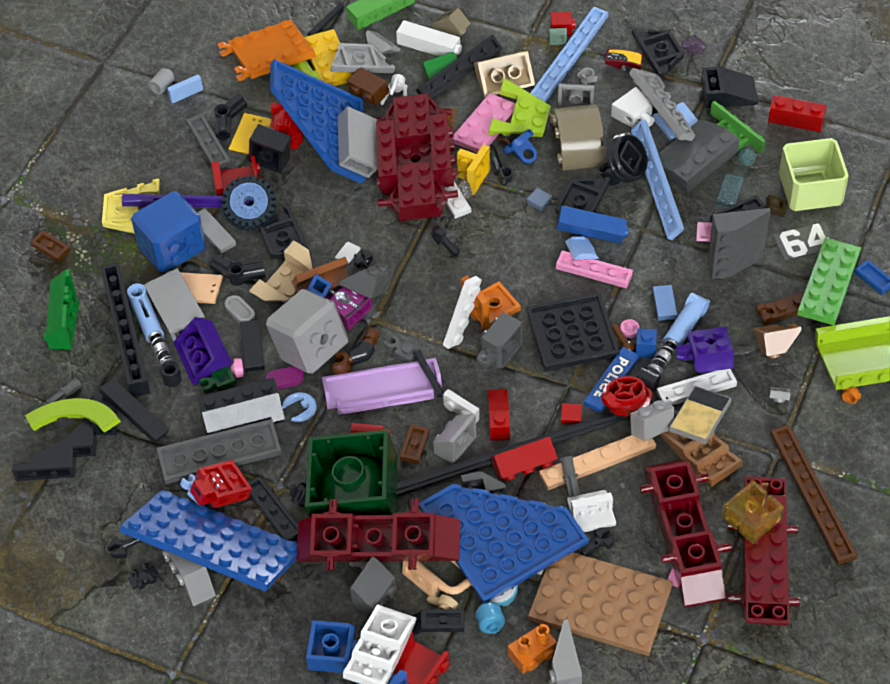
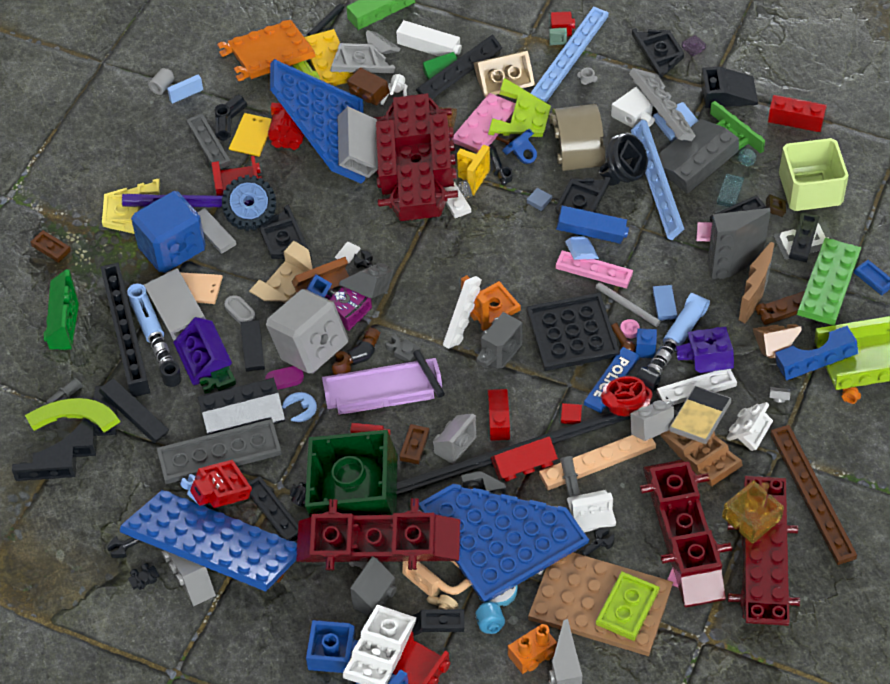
(236, 271): black piece -> none
(237, 368): bright pink tile -> none
(270, 148): black brick -> none
(439, 237): black bar -> none
(451, 22): dark tan slope -> none
(459, 405): white plate -> none
(575, 95): light grey slope -> none
(621, 57): slope -> none
(627, 606): none -> lime tile
(629, 305): none -> light grey bar
(751, 426): none -> white bracket
(756, 283): none -> medium nougat slope
(795, 362): none -> blue arch
(804, 237): none -> black tile

